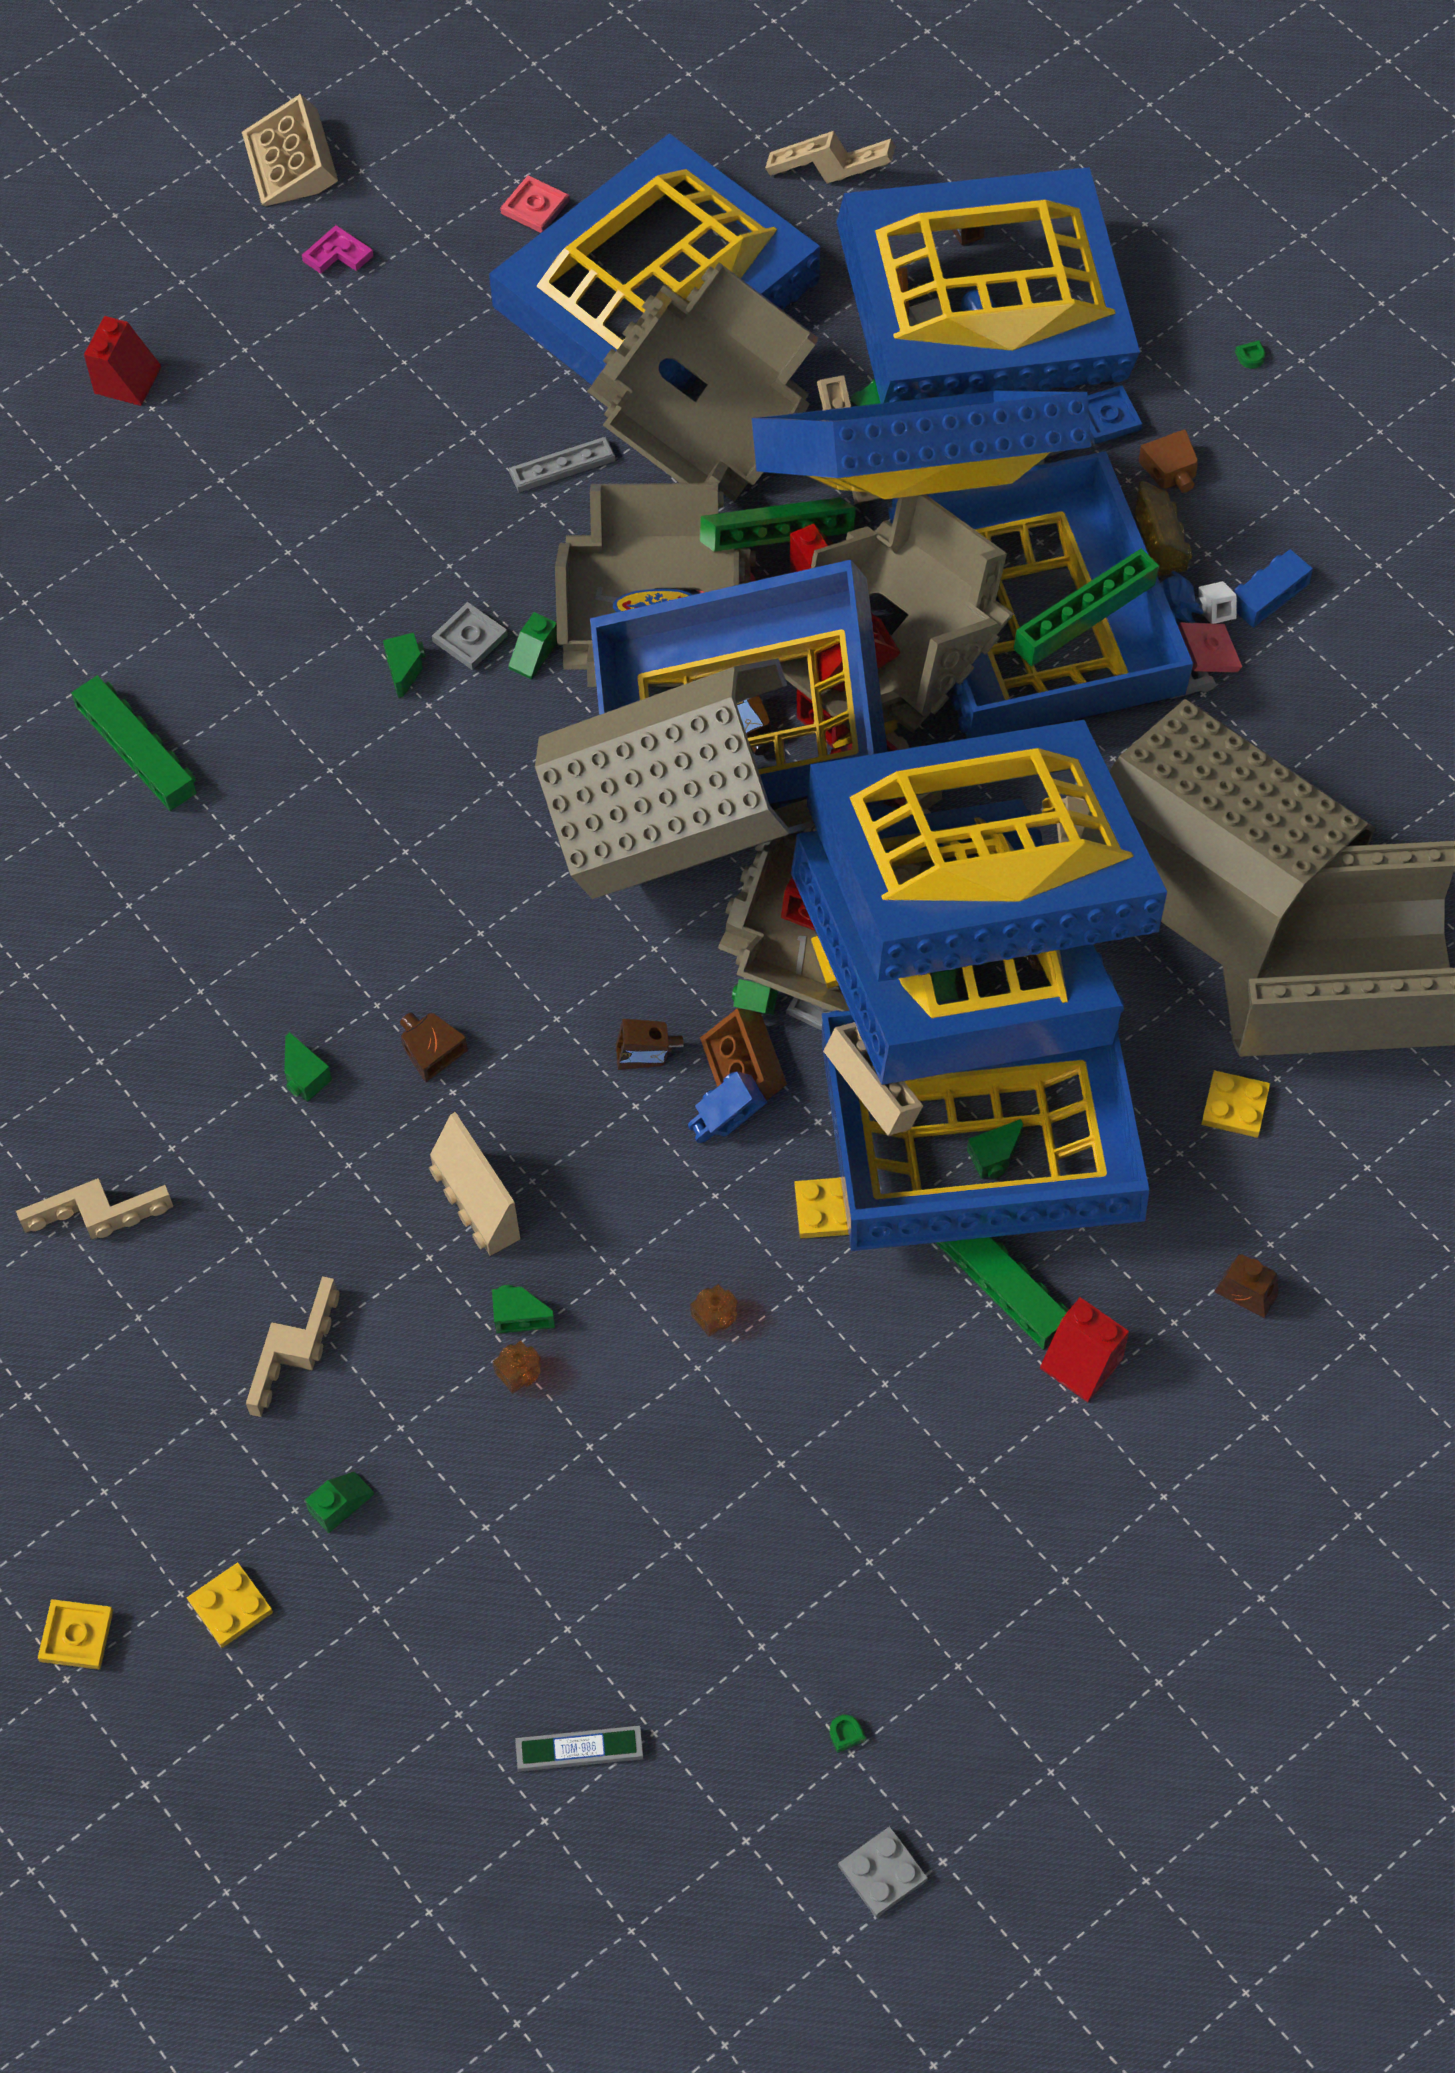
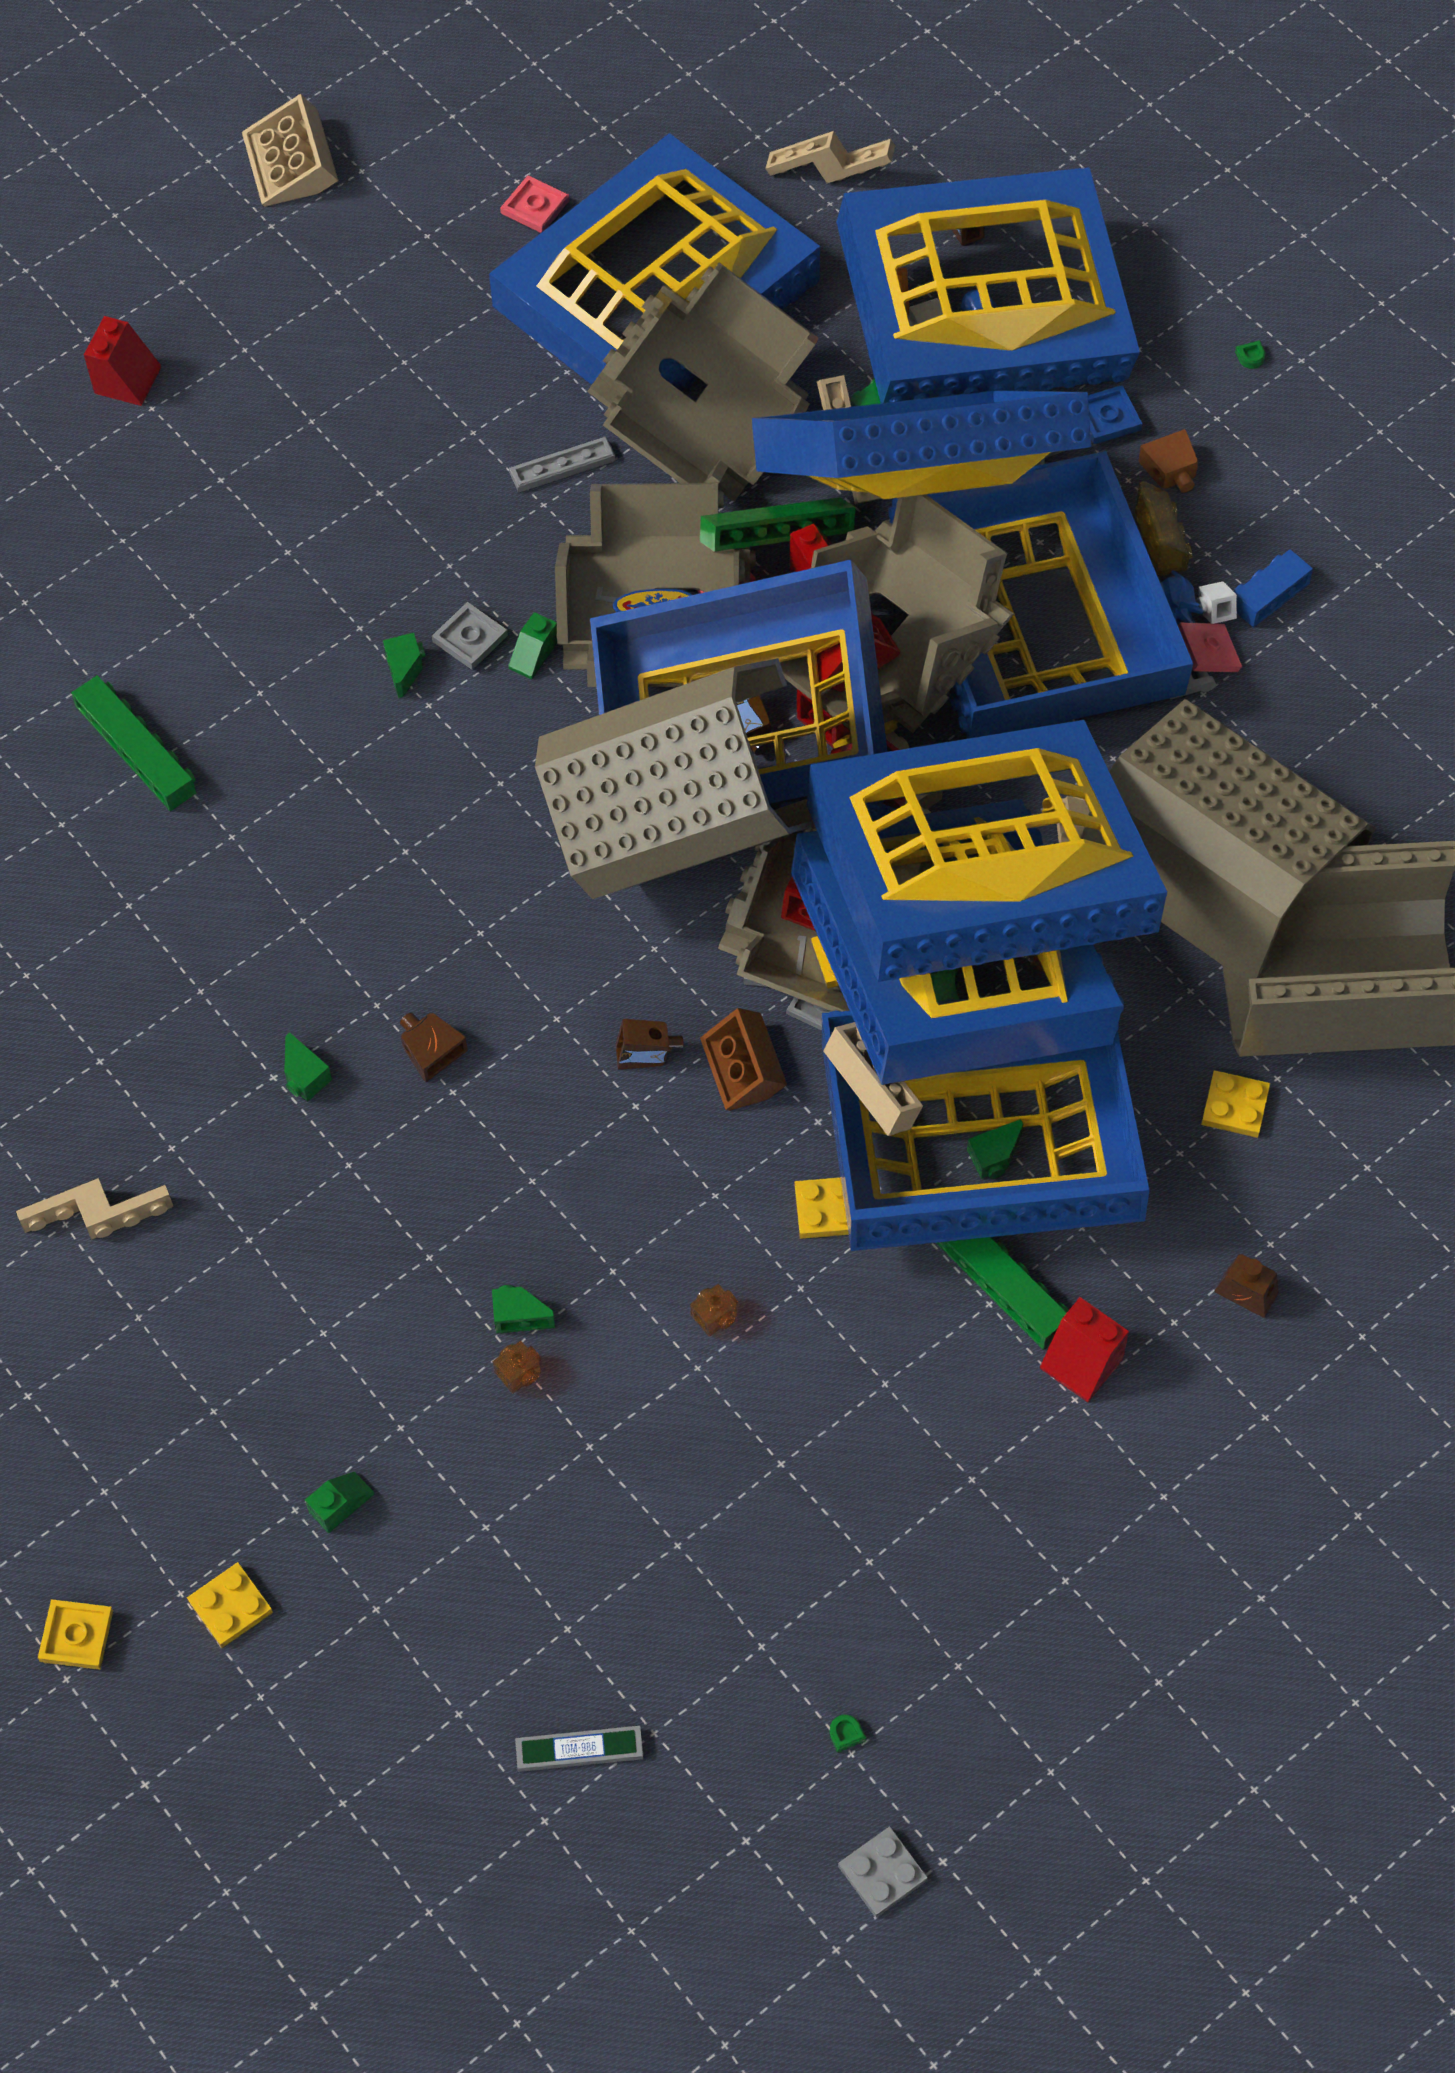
(292, 1347): tan bracket -> none
(337, 245): dark pink plate -> none
(474, 1188): tan slope -> none
(727, 1106): blue brick -> none
(754, 997): green brick -> none
(1086, 607): green brick -> none

